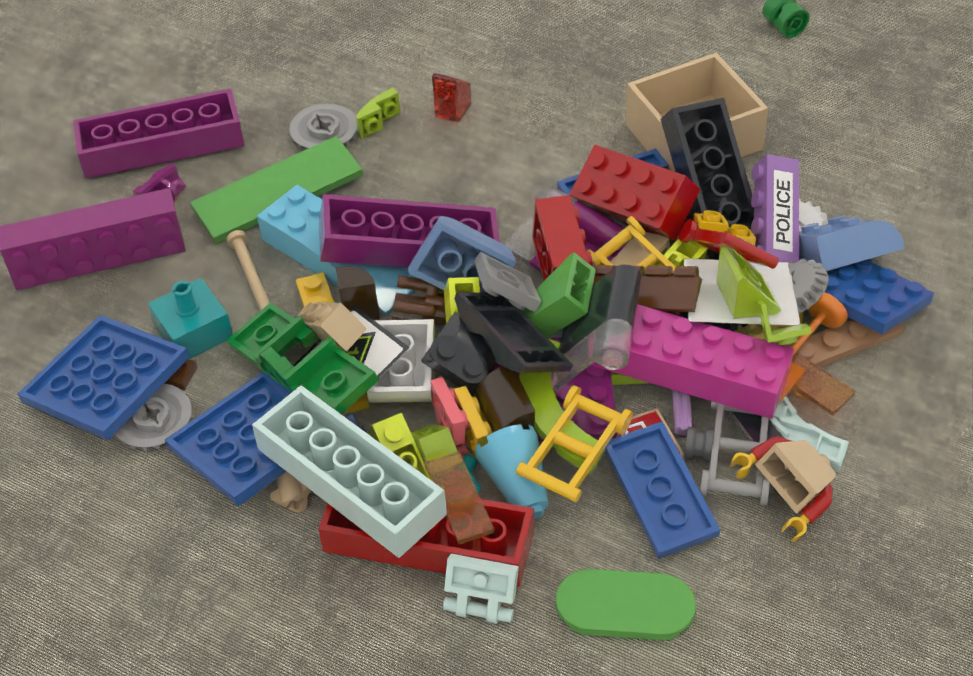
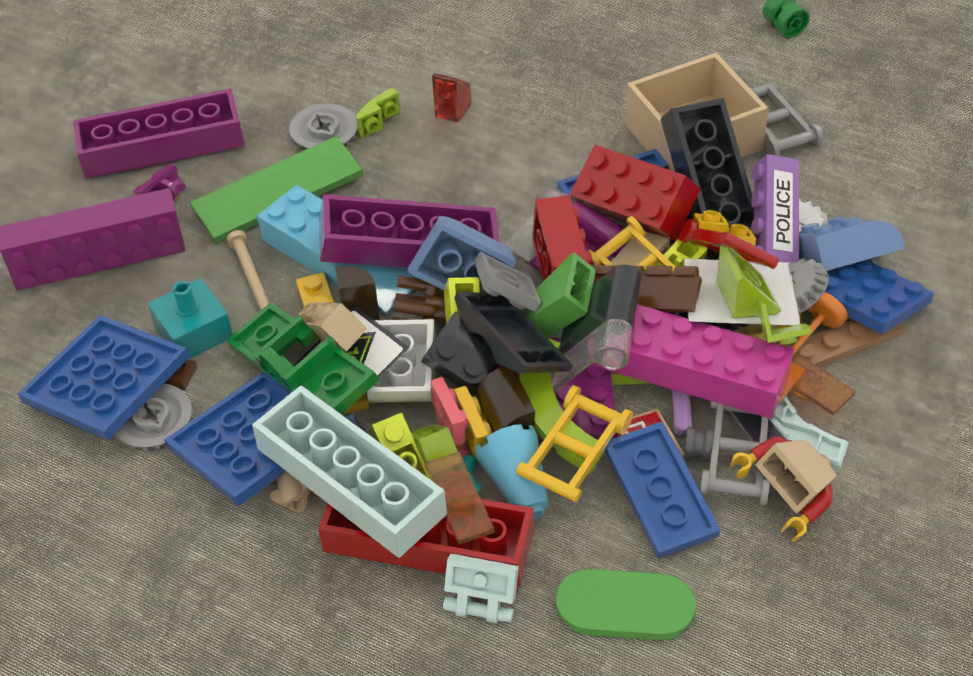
(808, 133): none -> light grey piece

